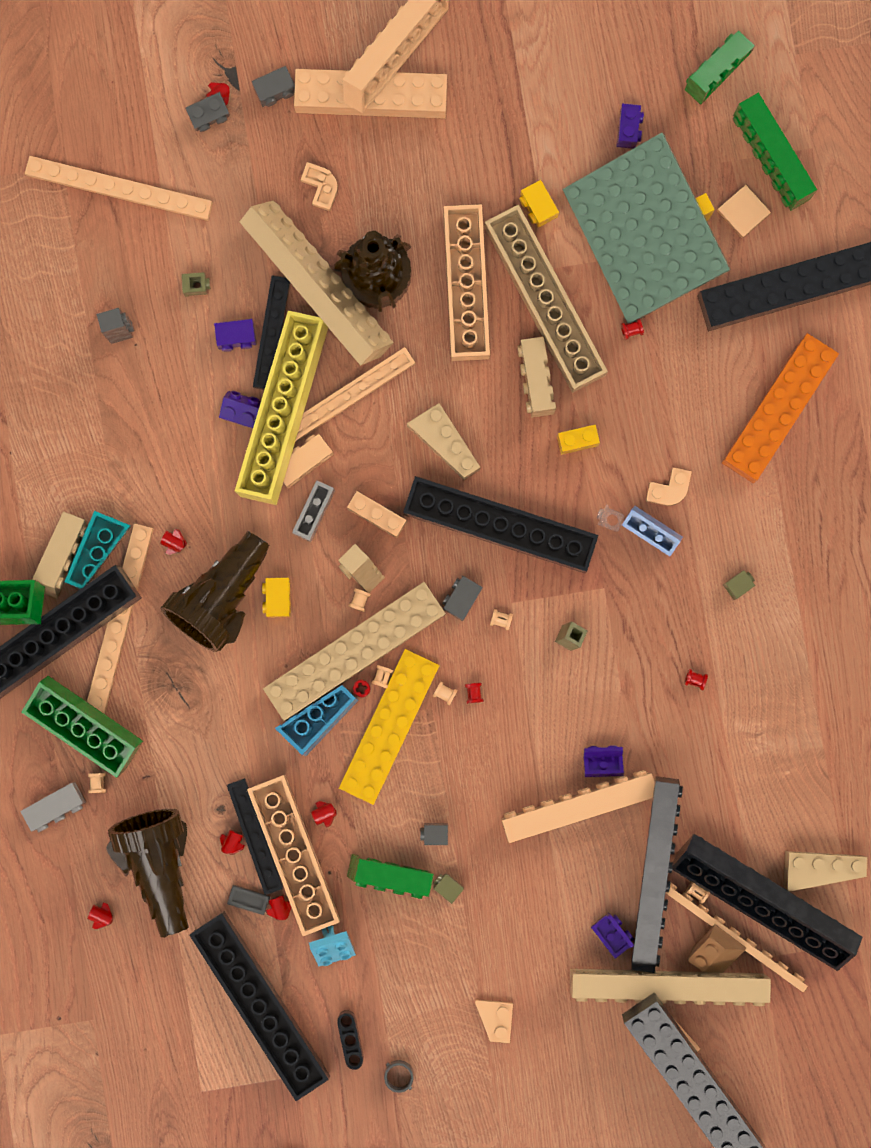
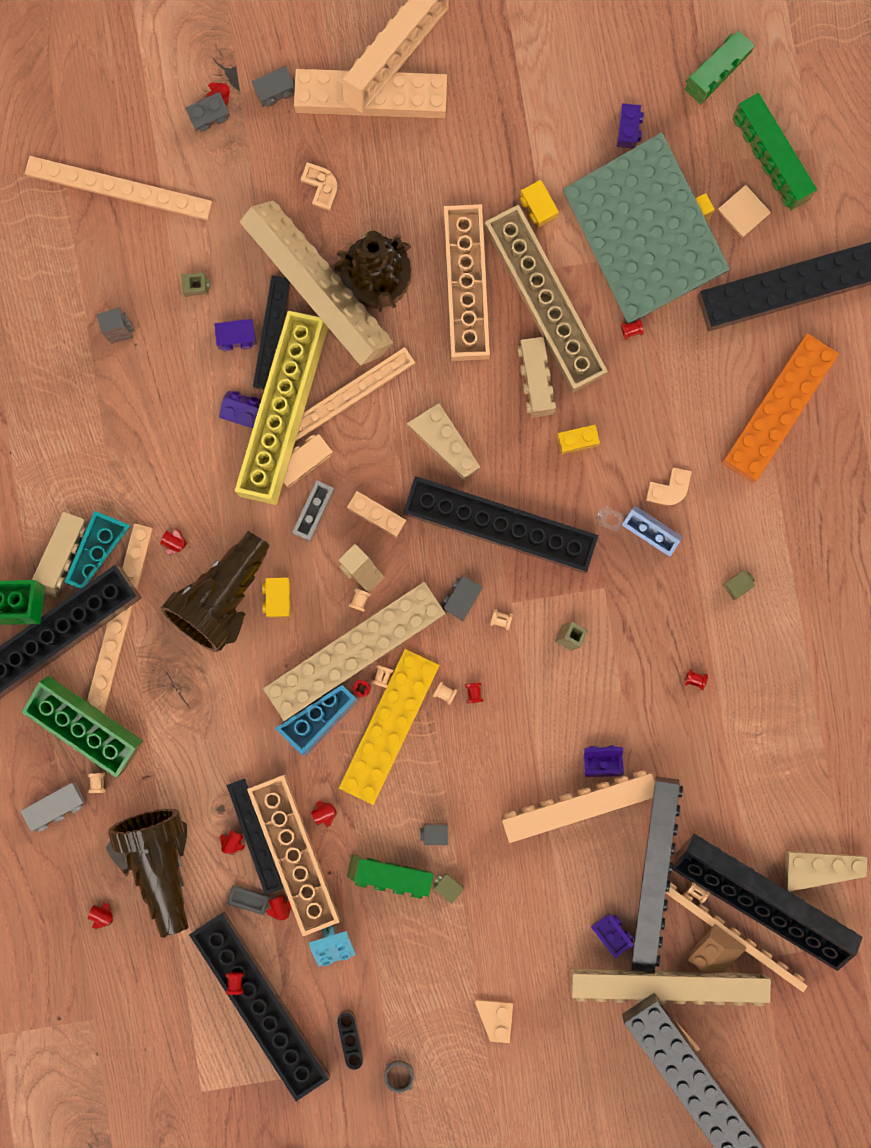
(234, 983): none -> red bush

